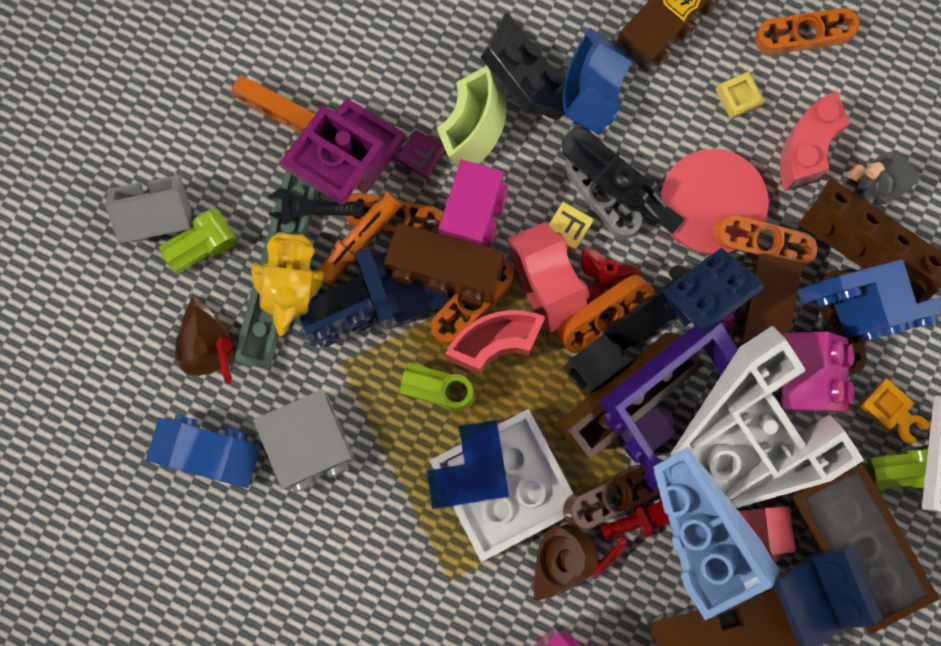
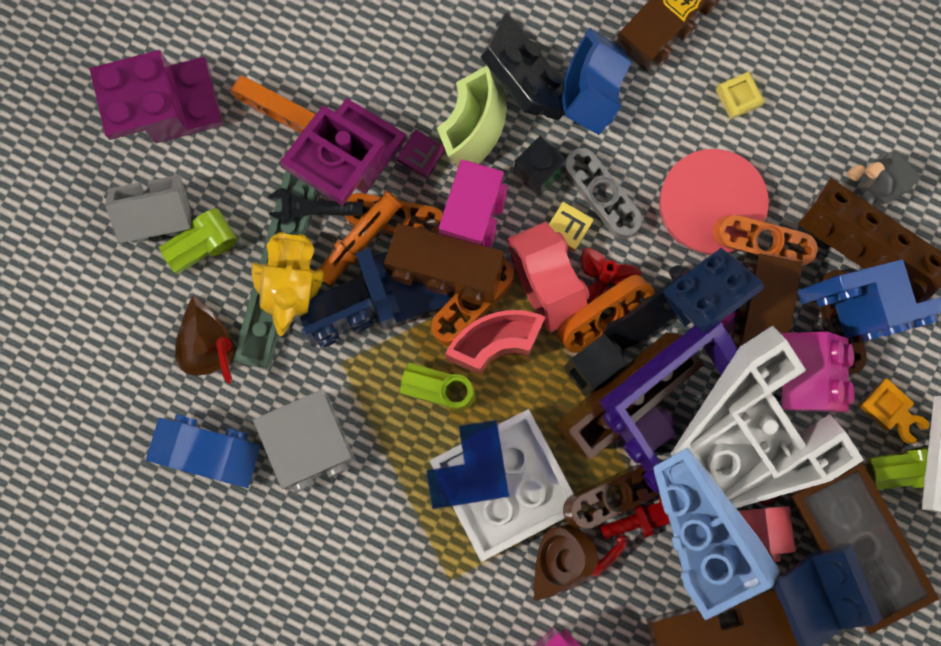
(156, 97): none -> magenta bracket
(539, 166): none -> black brick
(604, 166): black piece -> none
(808, 142): coral brick -> none
(819, 20): orange beam -> none

